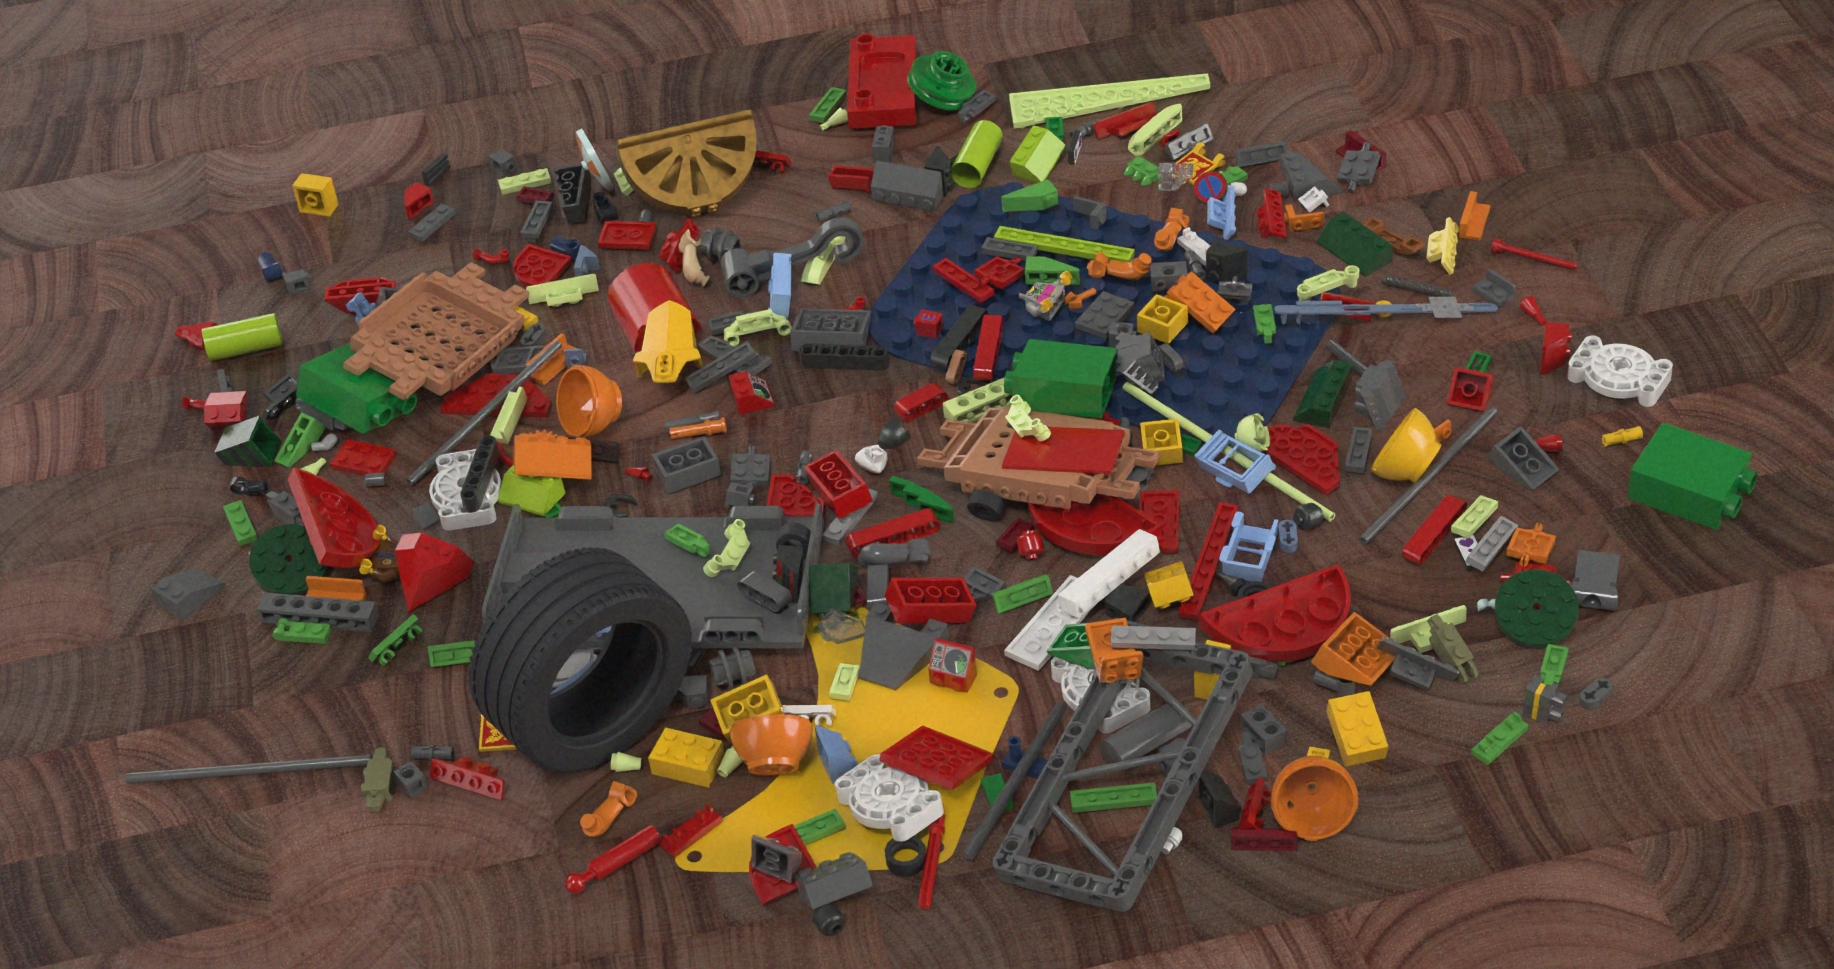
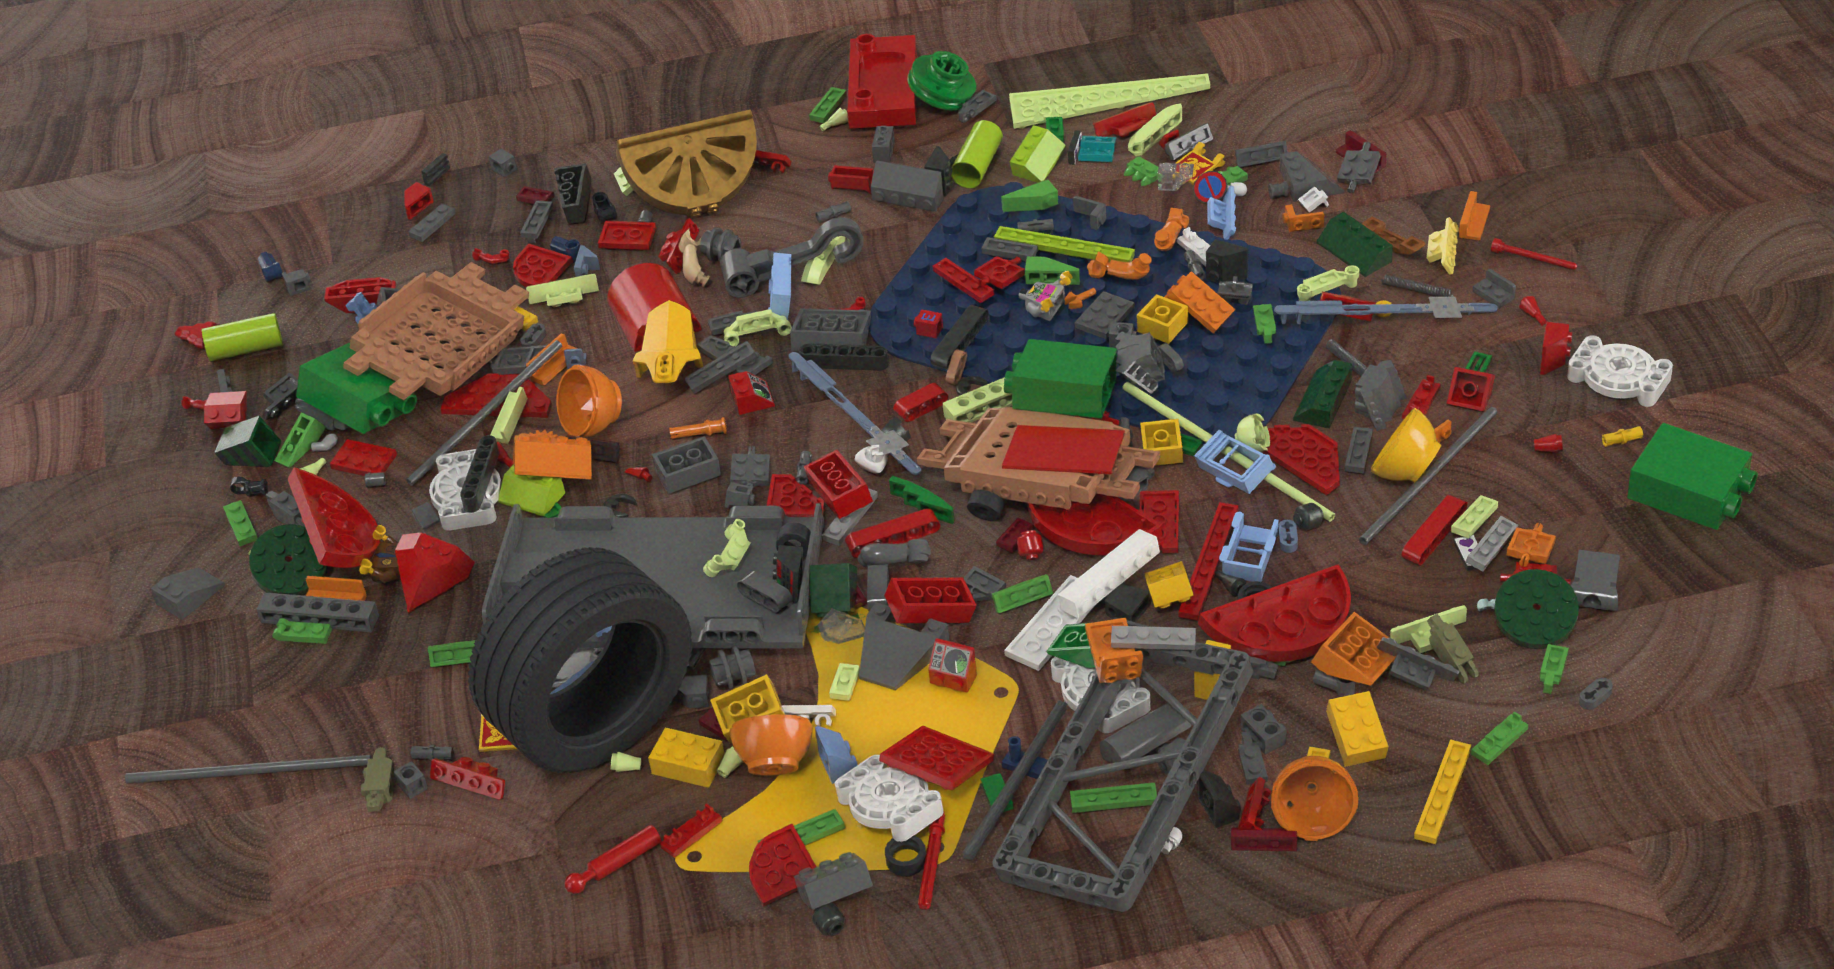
(315, 194): yellow brick -> none
(395, 640): bright green plate -> none
(530, 179): yellowish green plate -> none
(592, 162): light aqua dish -> none
(601, 819): orange piece -> none
(688, 540): bright green hinge -> none
(697, 419): dark grey axle -> none
(775, 858): dark grey slope -> none
(888, 442): none -> sand blue piece
(988, 347): red beam -> none
(1022, 423): yellowish green plate -> none
(1036, 225): none -> dark grey pin
(1086, 128): dark grey pin -> none
(1097, 148): none -> teal slope
(1166, 274): dark grey brick -> none
(1271, 215): red bracket -> none
(1423, 396): none -> red plate
(1442, 792): none -> yellow plate
(1522, 459): dark grey slope -> none
(1543, 701): flat silver hips -> none

